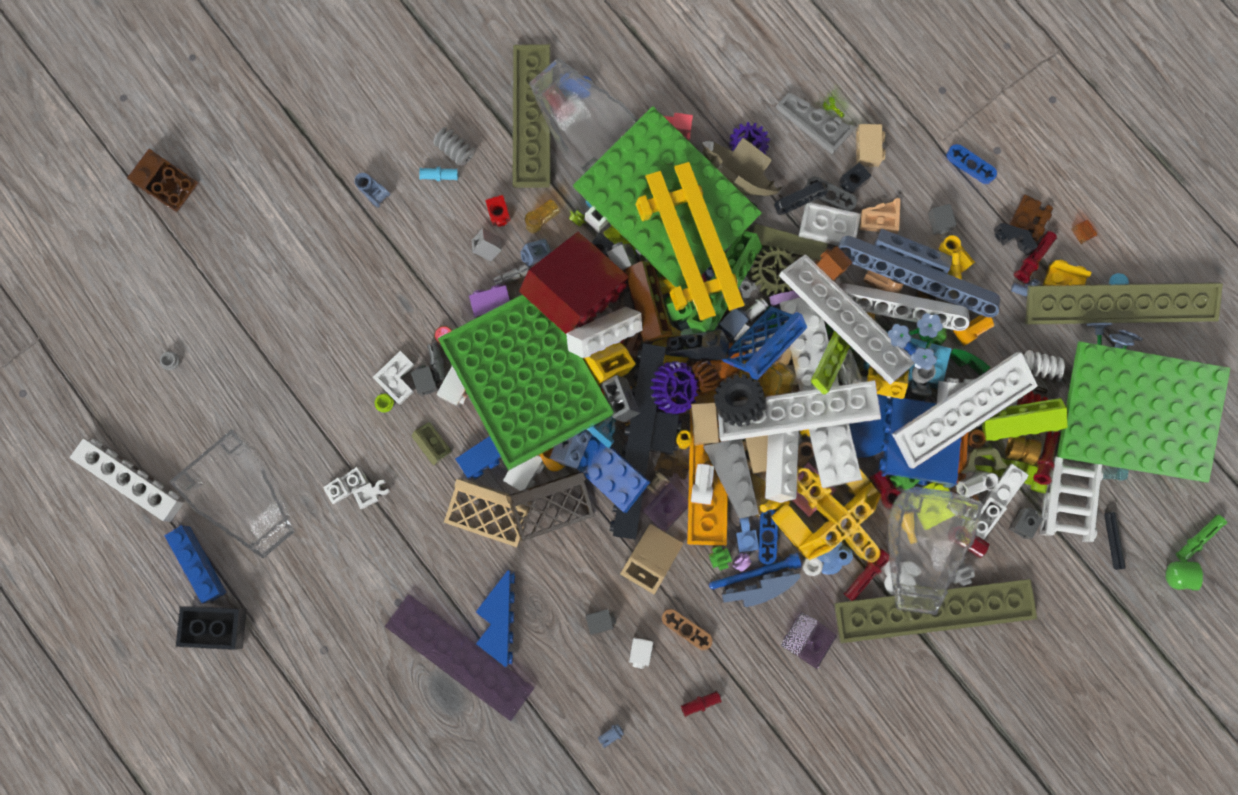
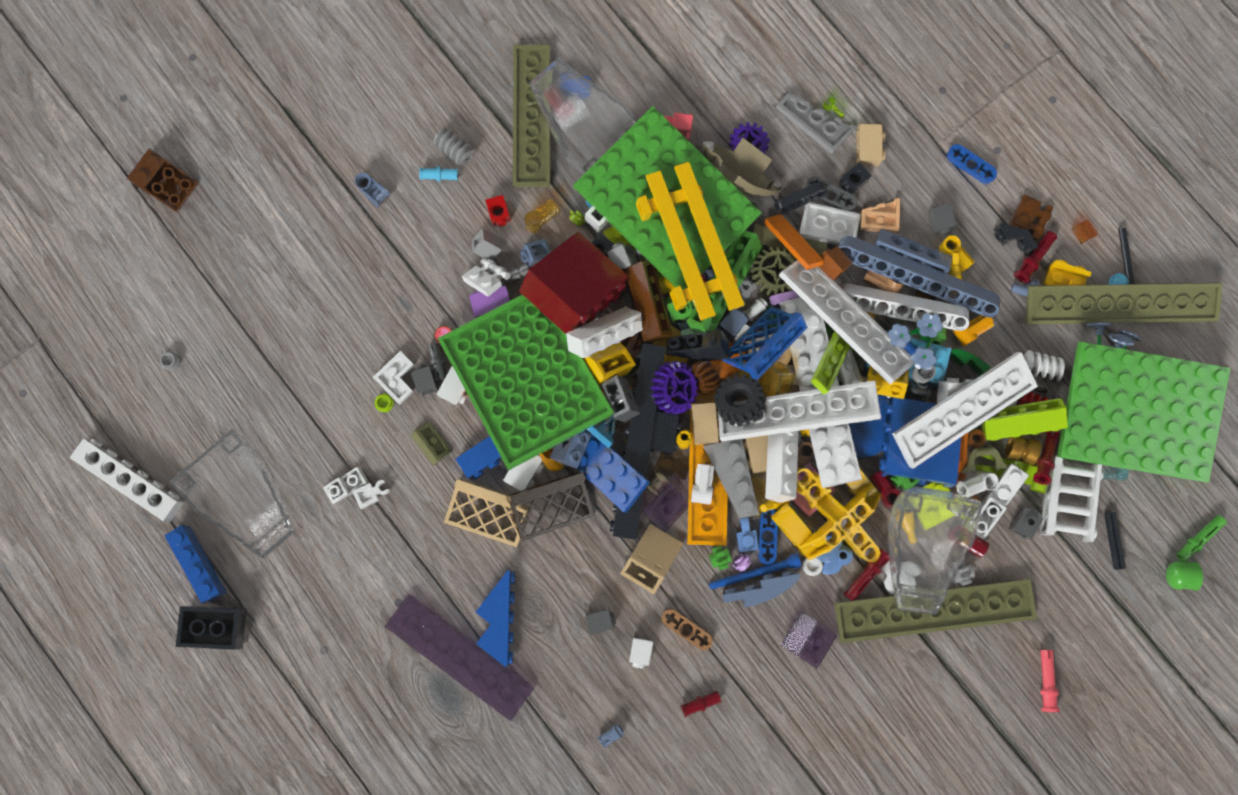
(483, 281): none -> white plate
(794, 242): none -> orange tile
(1049, 690): none -> coral pin
(1126, 255): none -> black bar

